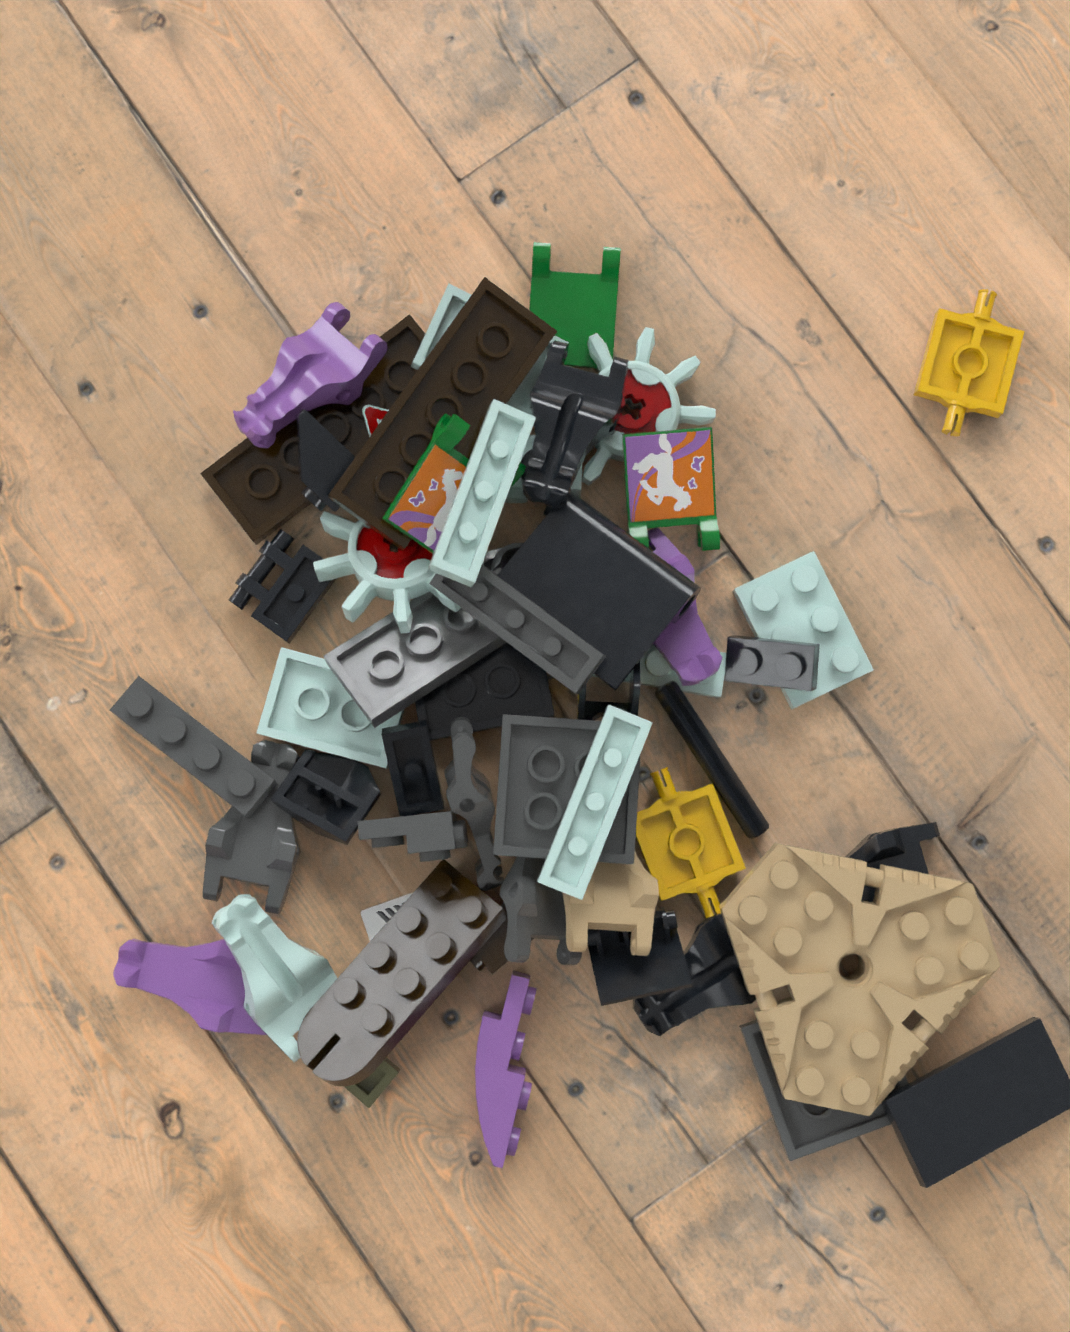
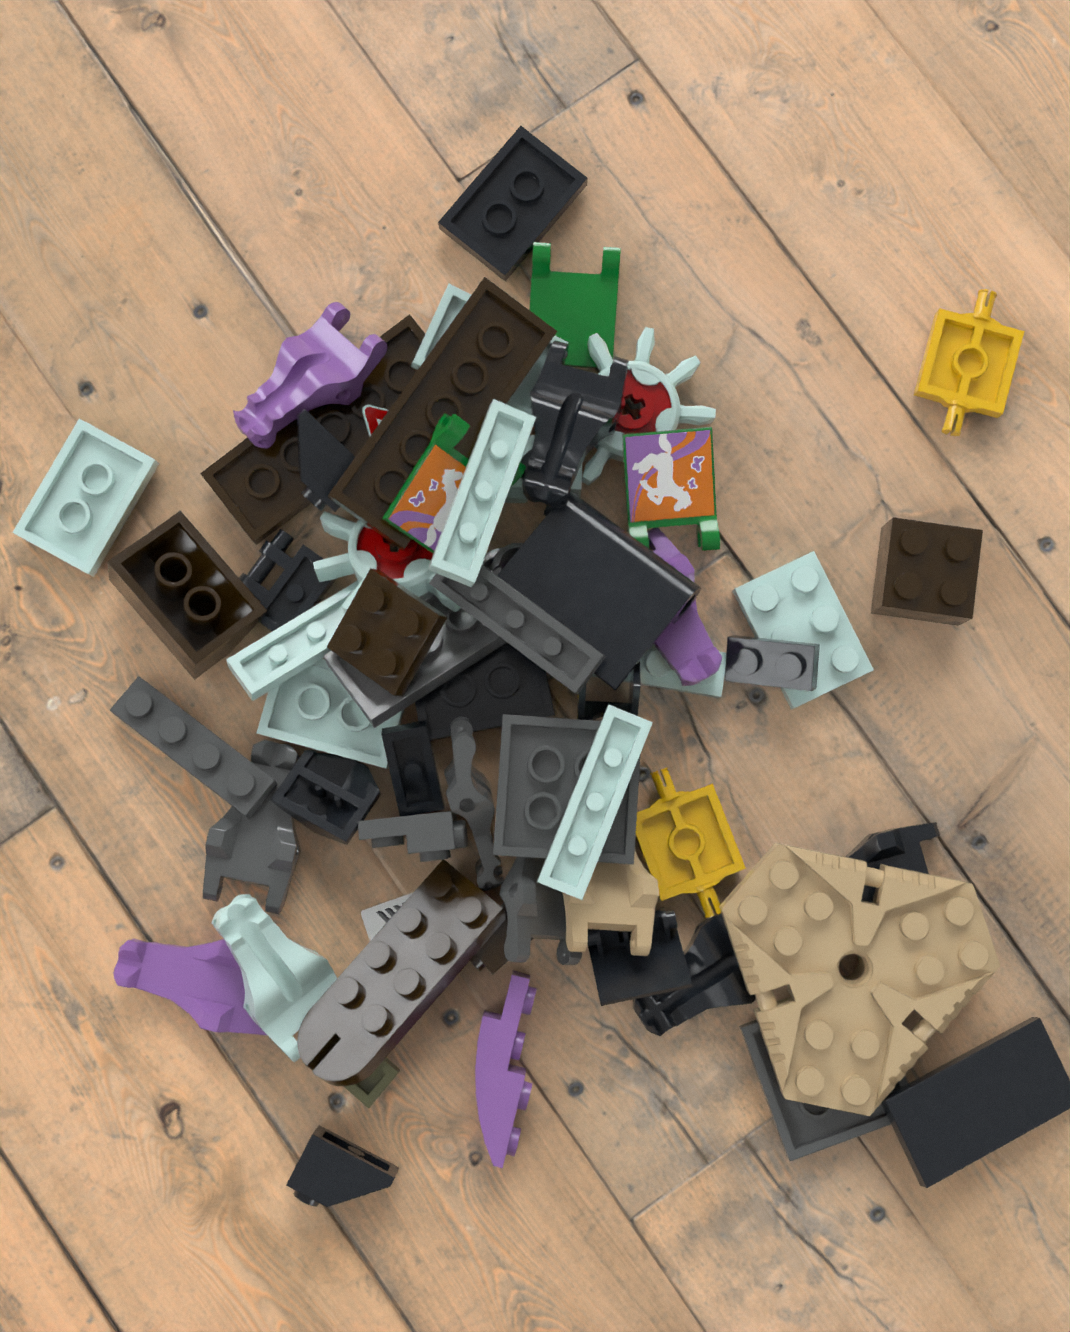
(86, 497): none -> light aqua plate
(186, 594): none -> dark brown slope
(289, 647): none -> light aqua plate
(337, 1171): none -> black slope
(386, 632): none -> dark brown plate
(513, 203): none -> black plate
(712, 759): black axle -> none
(926, 571): none -> dark brown brick

